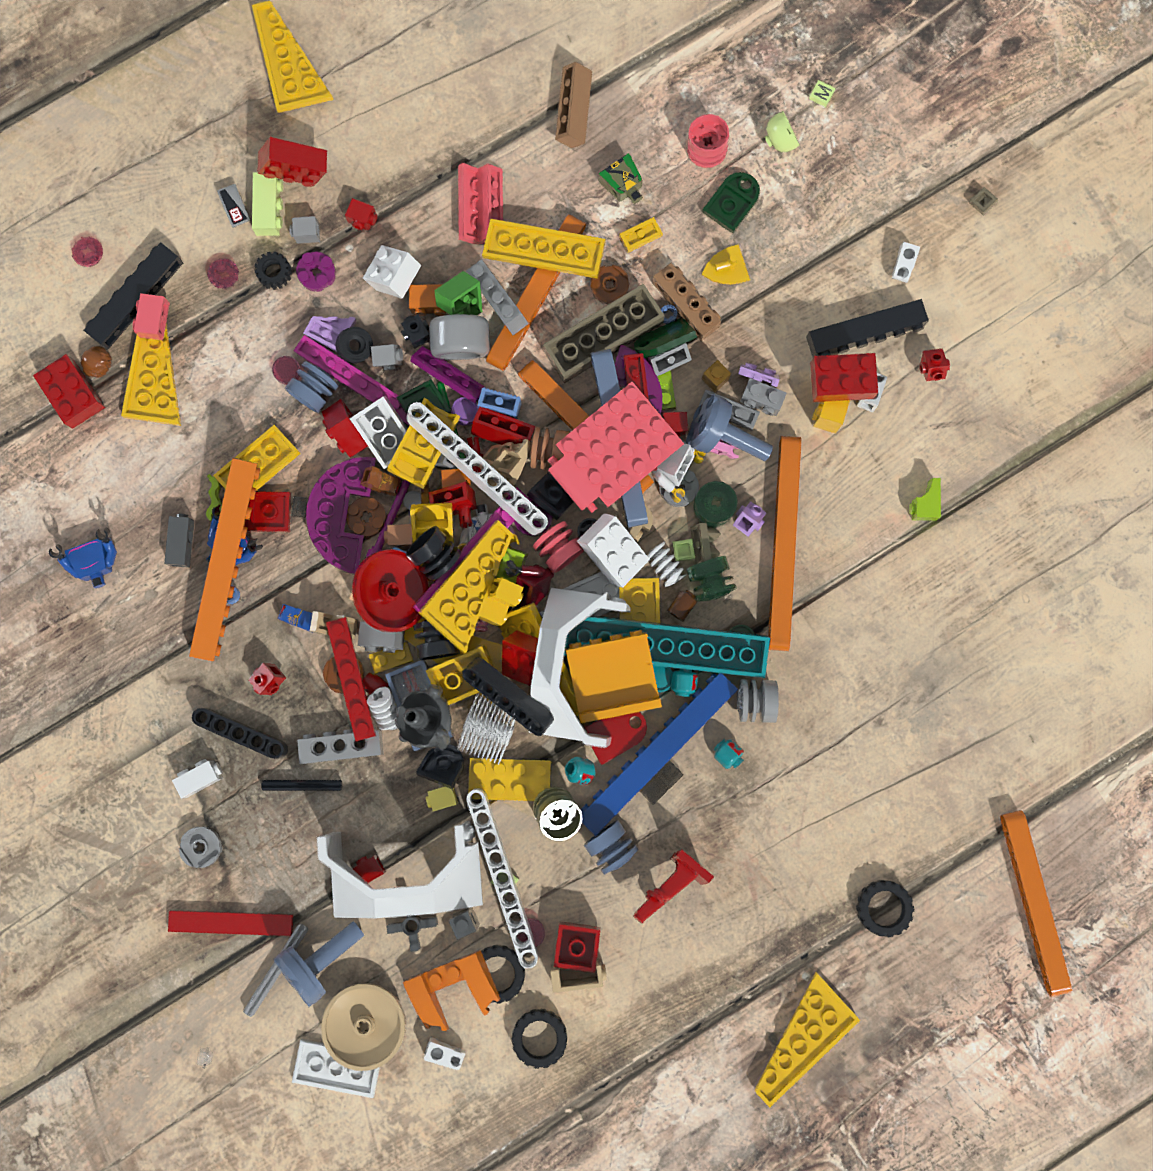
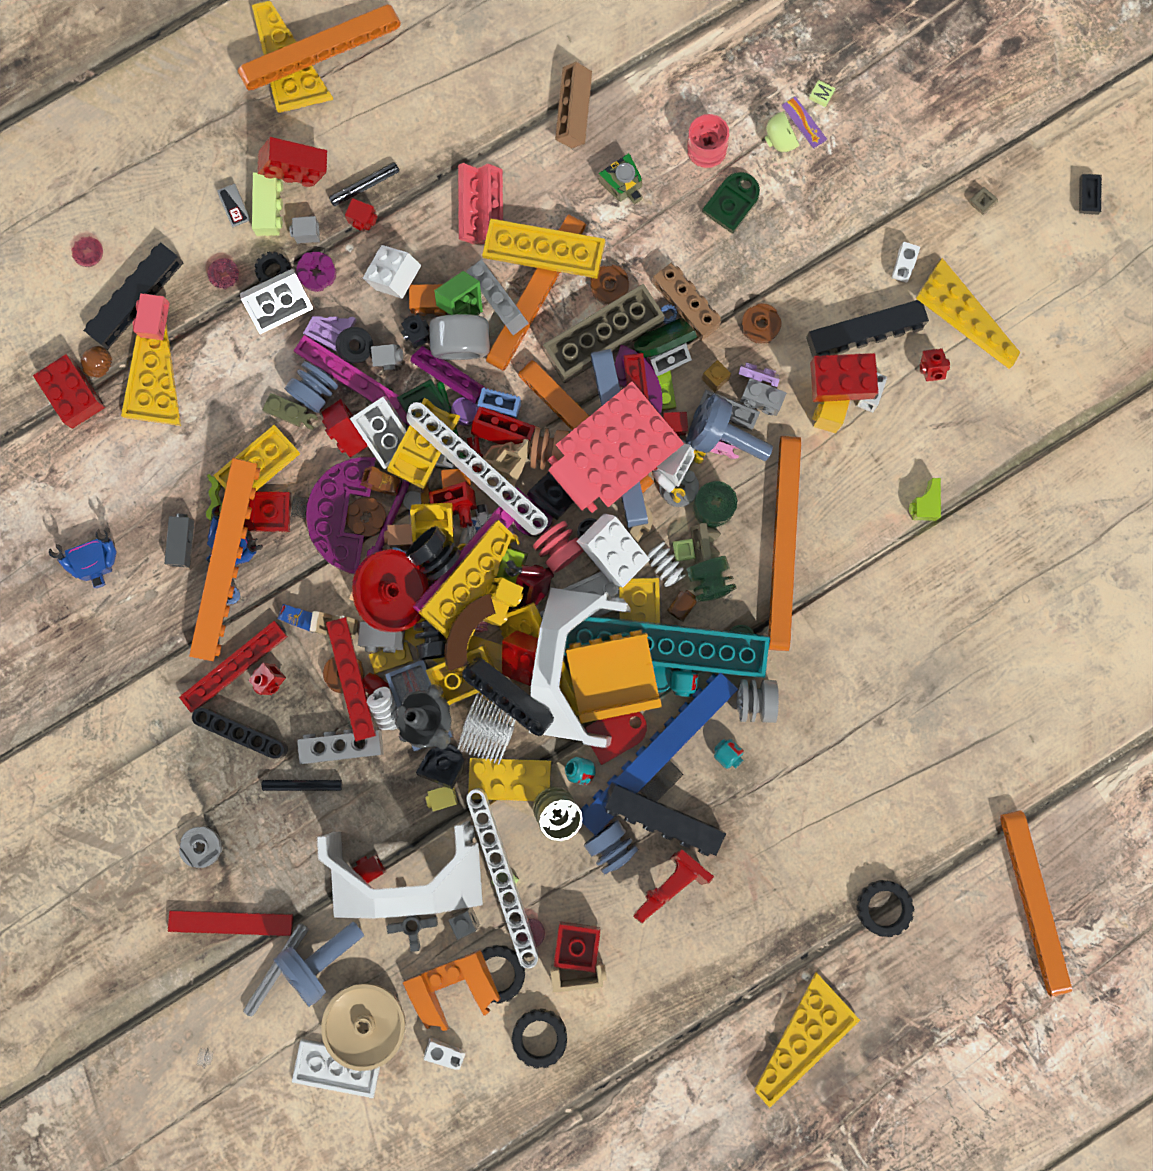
(195, 780): white brick -> none
(233, 666): none -> red plate
(276, 301): none -> white brick
(285, 369): clear pink piece -> none
(288, 411): none -> olive plate
(319, 47): none -> orange beam
(364, 184): none -> black axle
(462, 629): none -> reddish brown tile
(625, 173): none -> light grey piece
(640, 235): yellow plate -> none
(663, 819): none -> black brick
(727, 267): yellow shield -> none
(749, 518): lavender brick -> none
(763, 334): none -> dark orange plate
(804, 122): none -> medium lavender sticker
(955, 304): none -> yellow wing
(1090, 194): none -> black plate

